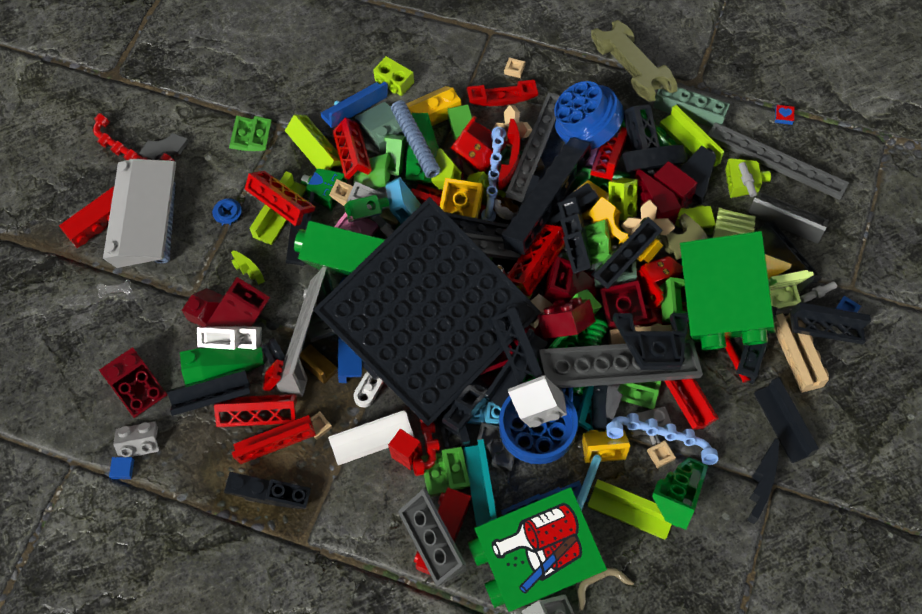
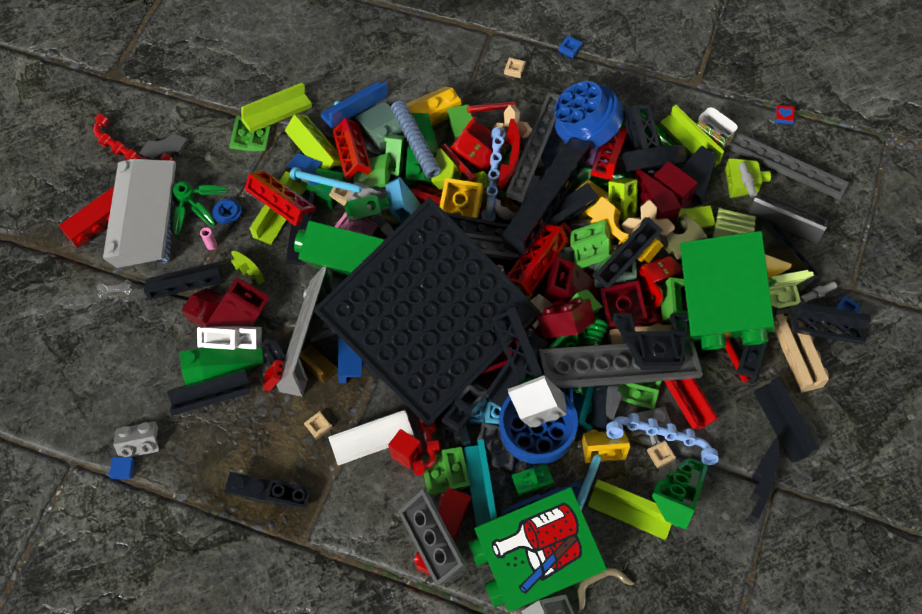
(133, 382): dark red slope -> none
(183, 281): none -> black panel
(185, 196): none -> green plant
(208, 238): none -> bright pink axle
(259, 403): red fence -> none
(273, 440): red fence -> none
(275, 107): none -> lime panel
(297, 174): none -> medium azure bar
(305, 163): none -> blue sticker
(367, 389): white plate -> none
(395, 75): lime brick -> none
(461, 166): none -> red bar
(489, 107): none -> red bar
(504, 95): red slope -> none
(532, 479): none -> green hips
(570, 46): none -> blue tile
(575, 235): black slope -> none
(645, 74): olive piece -> none
(694, 105): sand green brick -> none
(718, 121): none -> white piece

